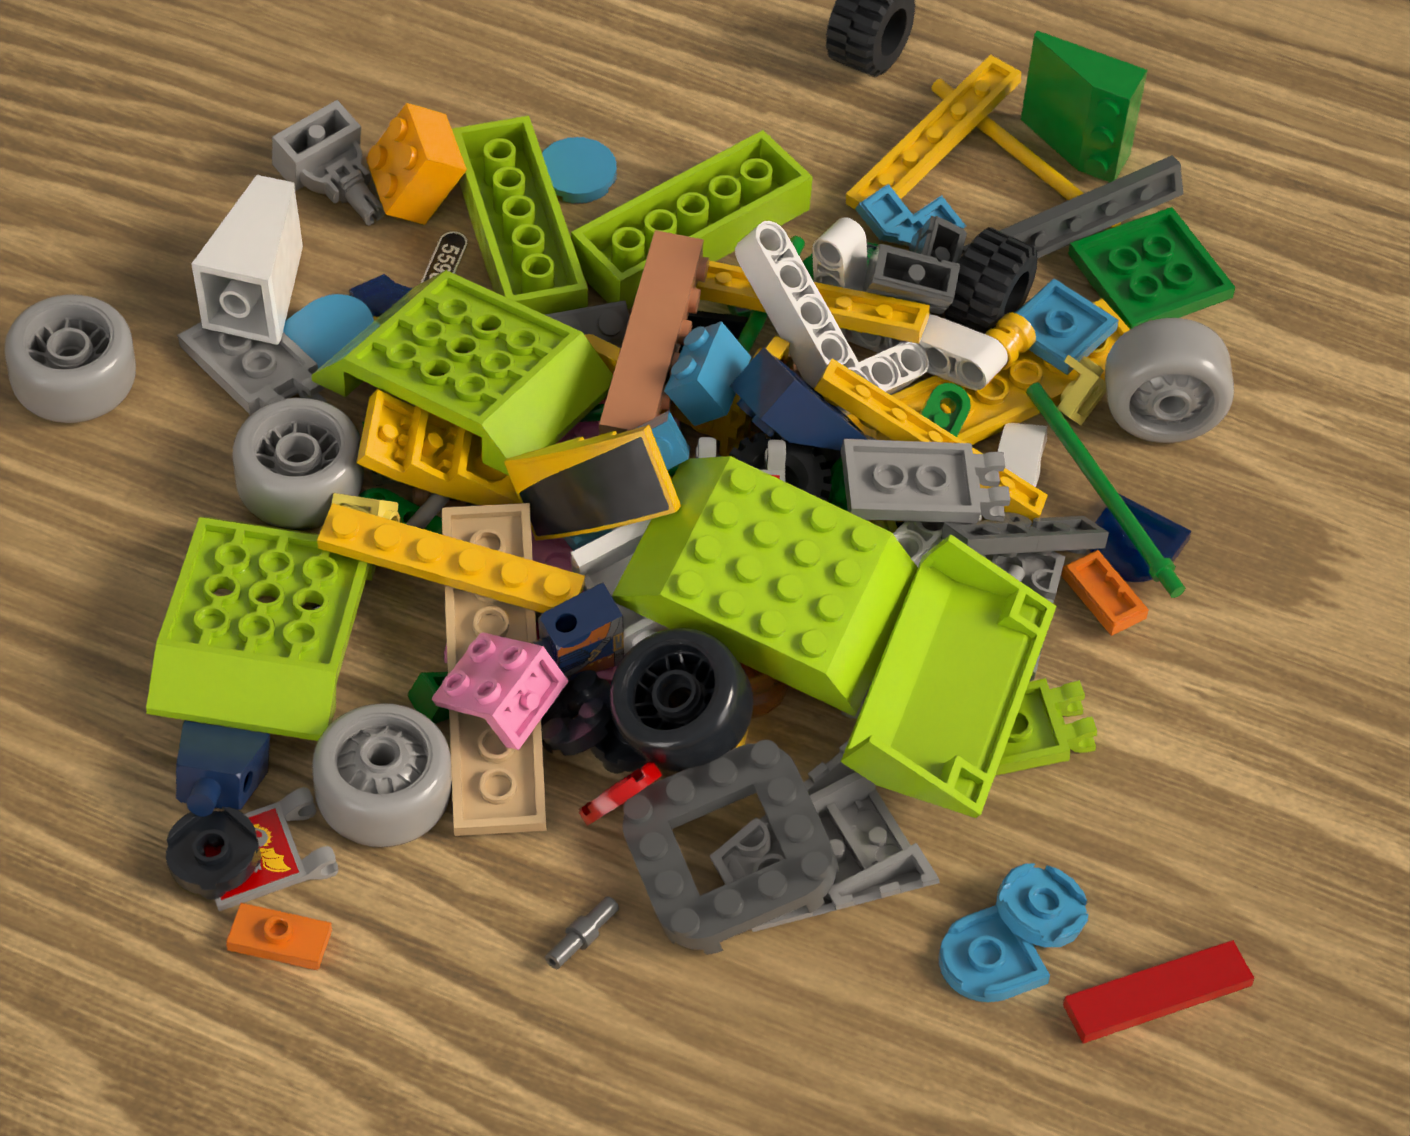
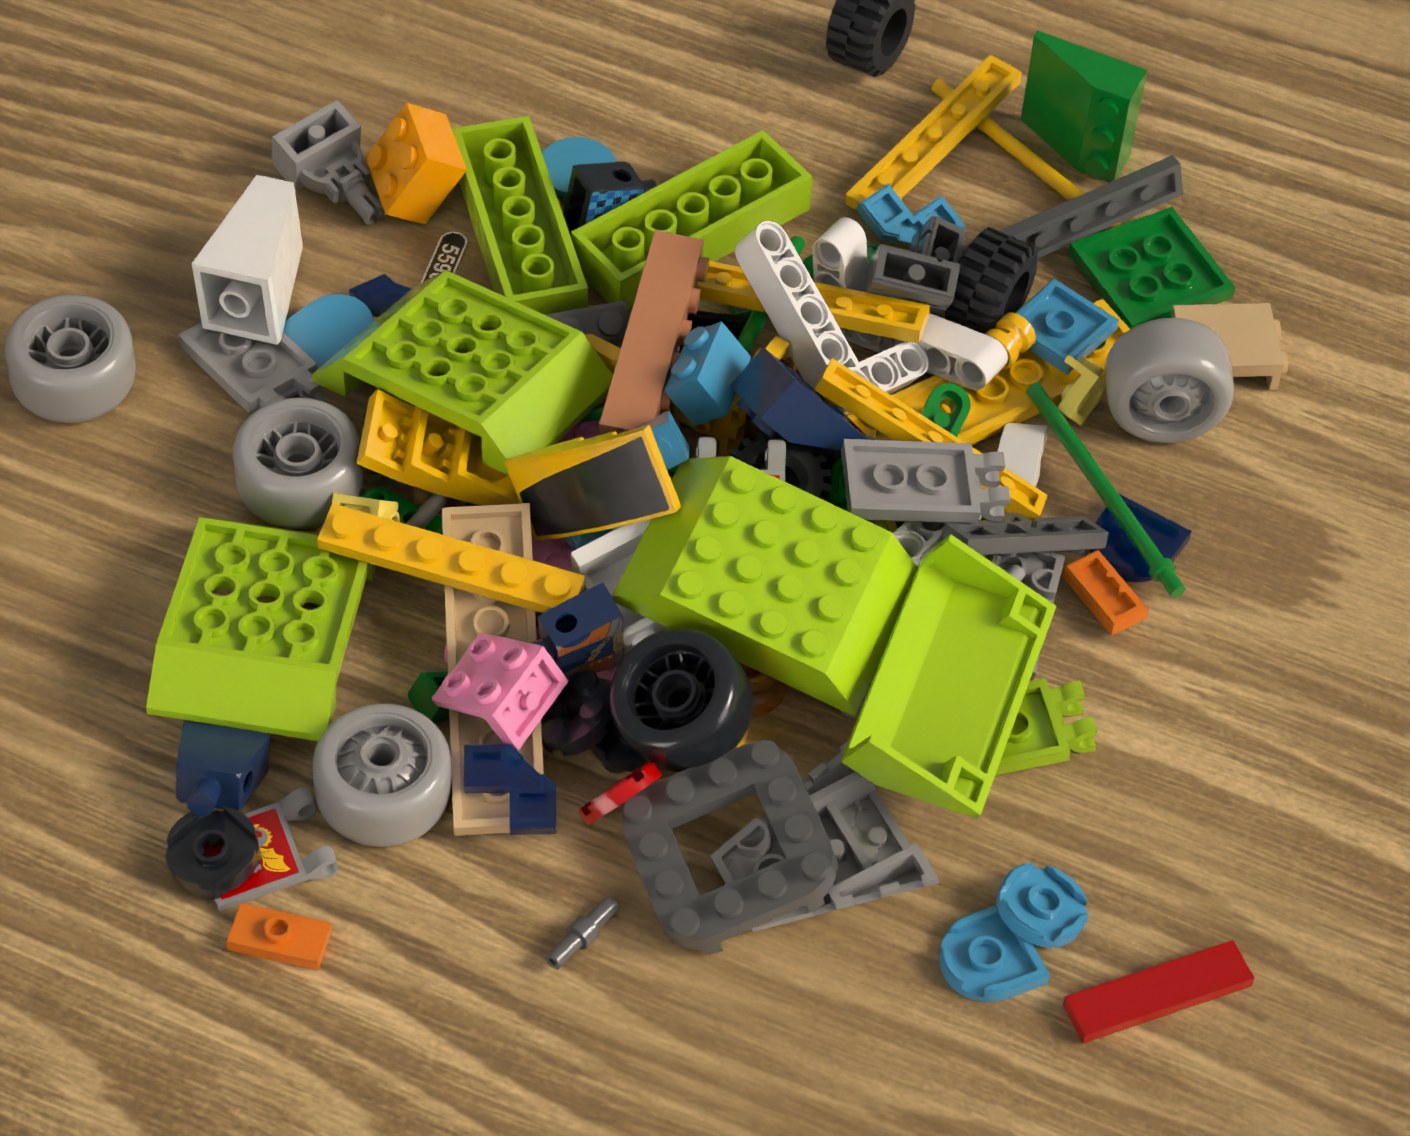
(504, 770): none -> clear blue tile
(599, 189): none -> black torso
(1248, 334): none -> tan panel

